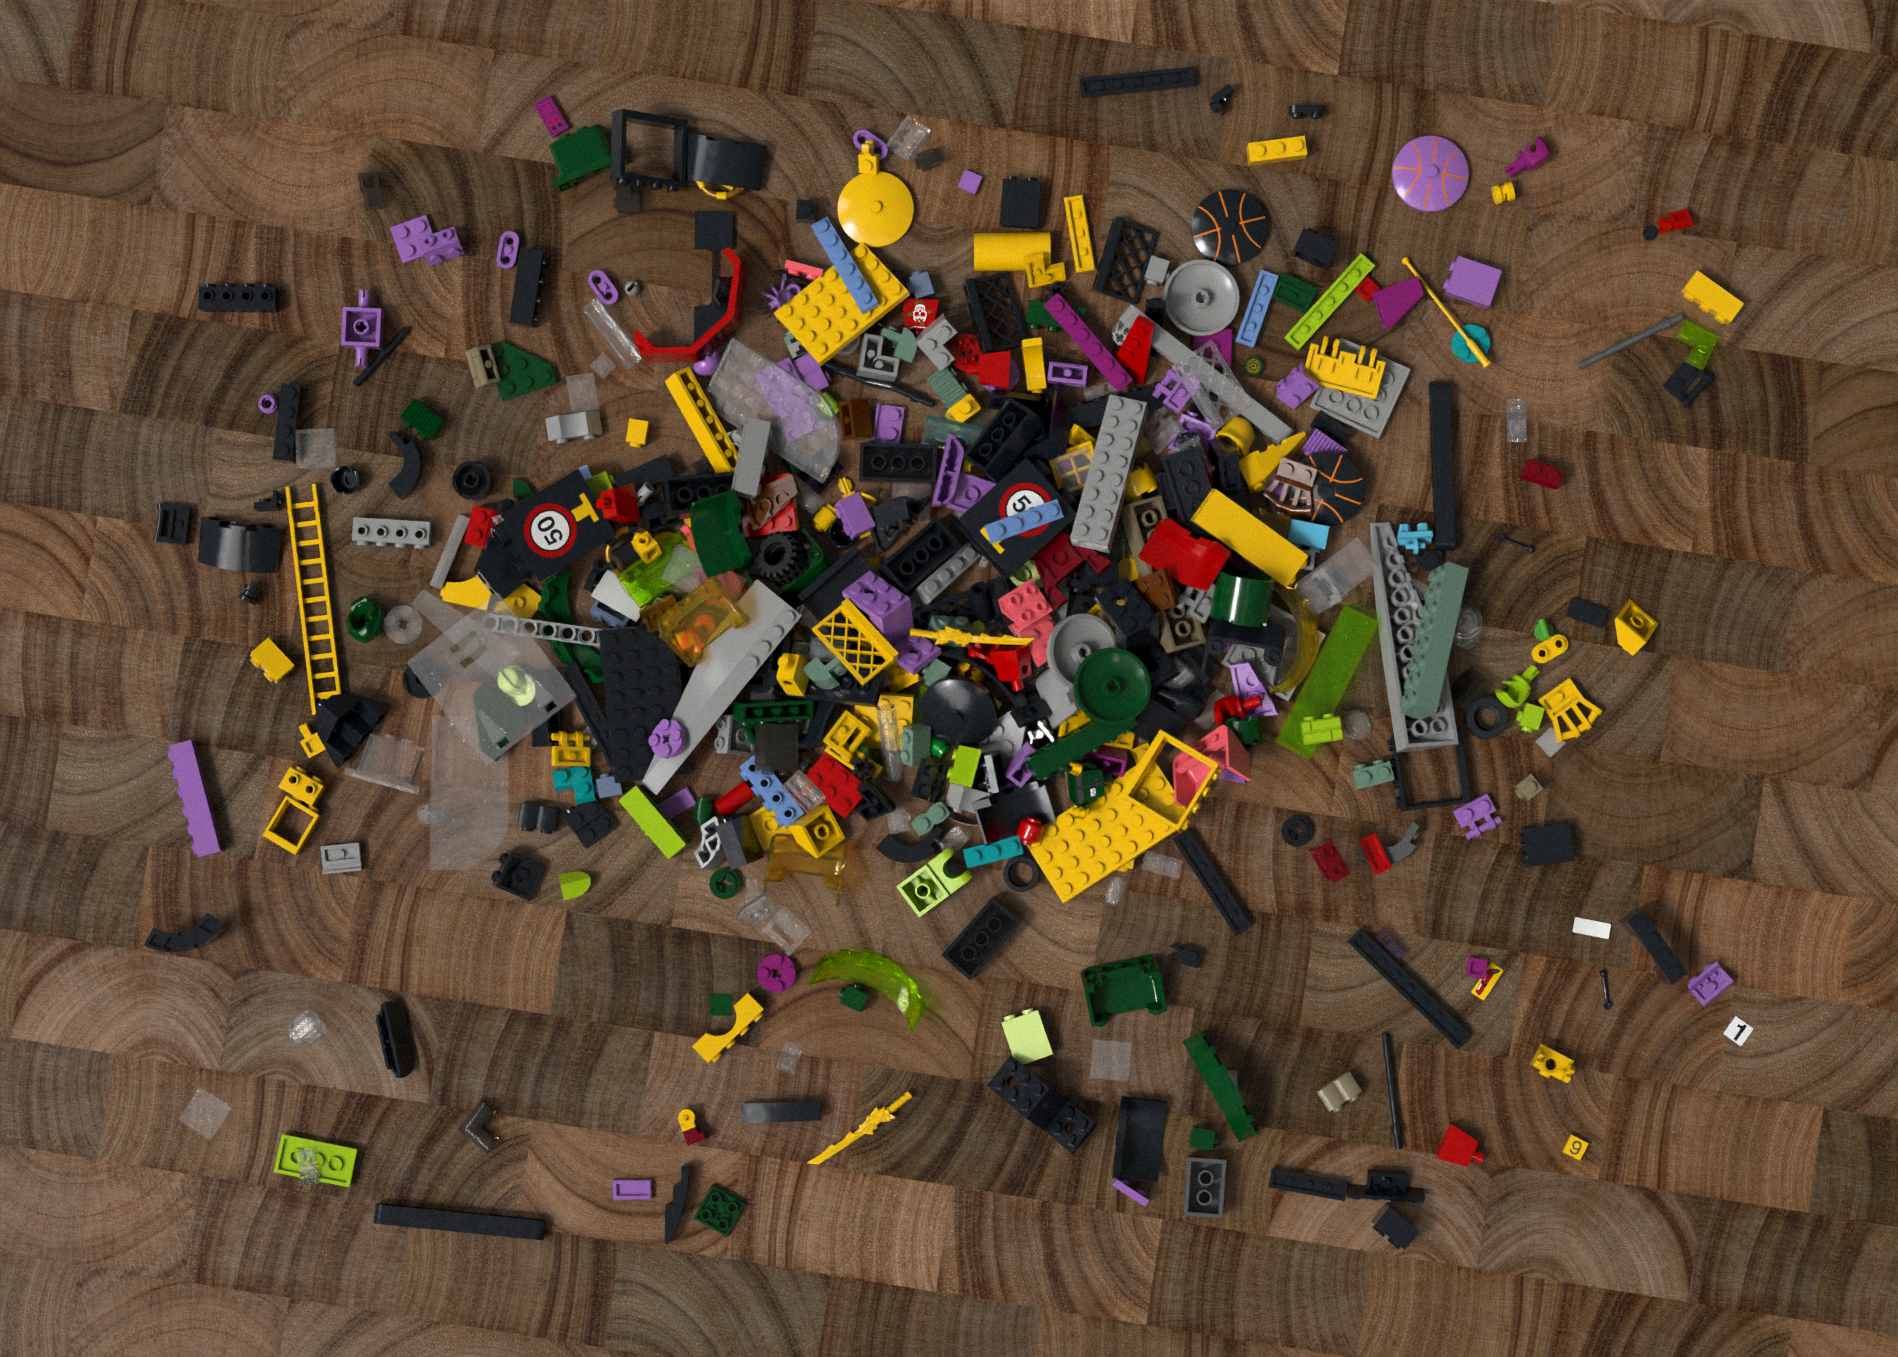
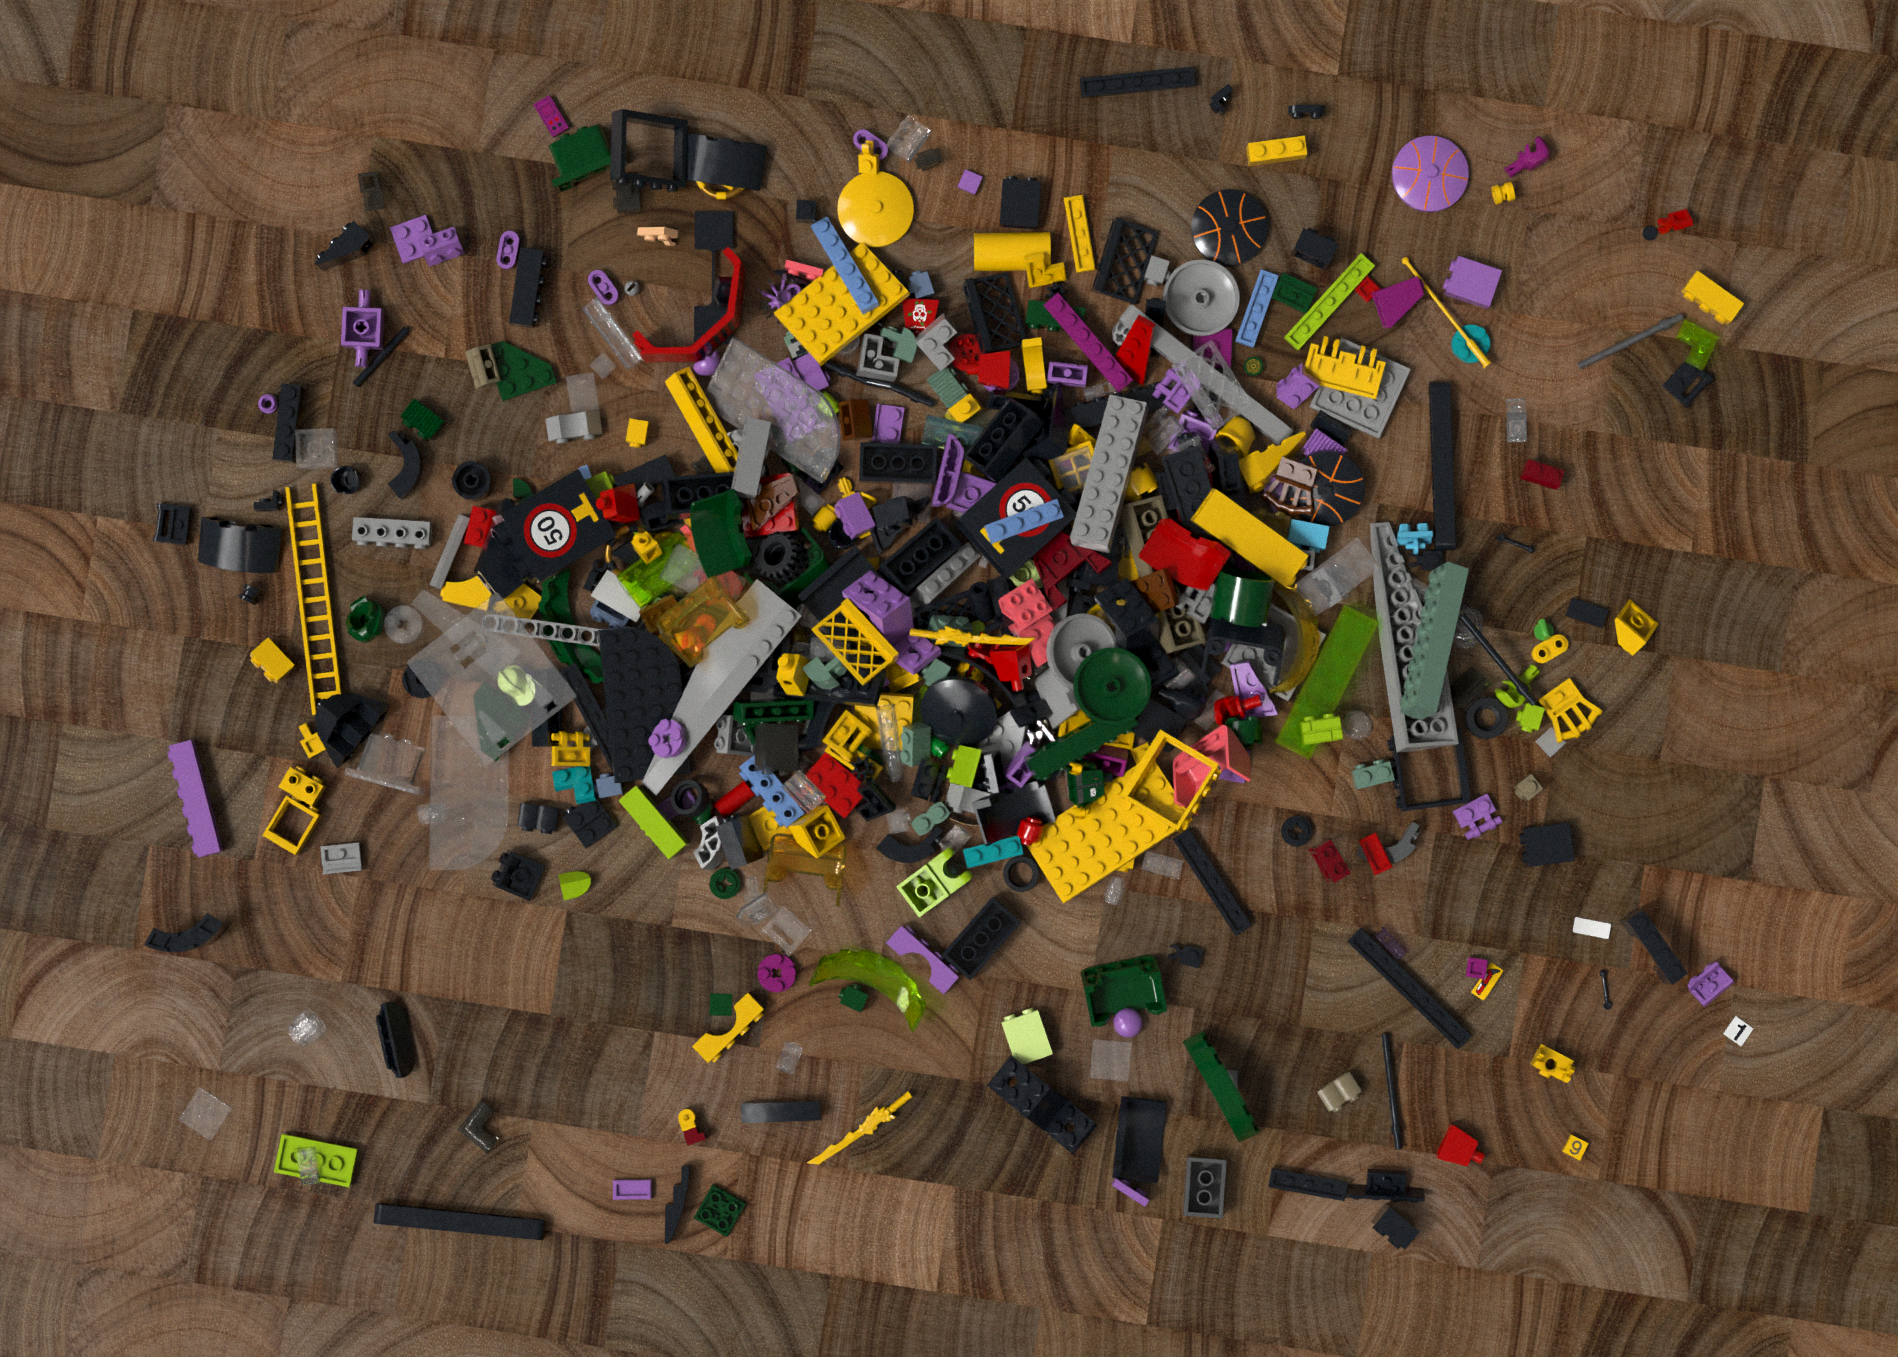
(238, 299): black brick -> none
(349, 246): none -> black slope
(661, 233): none -> light nougat plate
(701, 803): none -> black tyre
(942, 975): none -> medium lavender arch
(1128, 1022): none -> medium lavender hair
(1203, 1138): dark green brick -> none
(1521, 687): none -> black bar

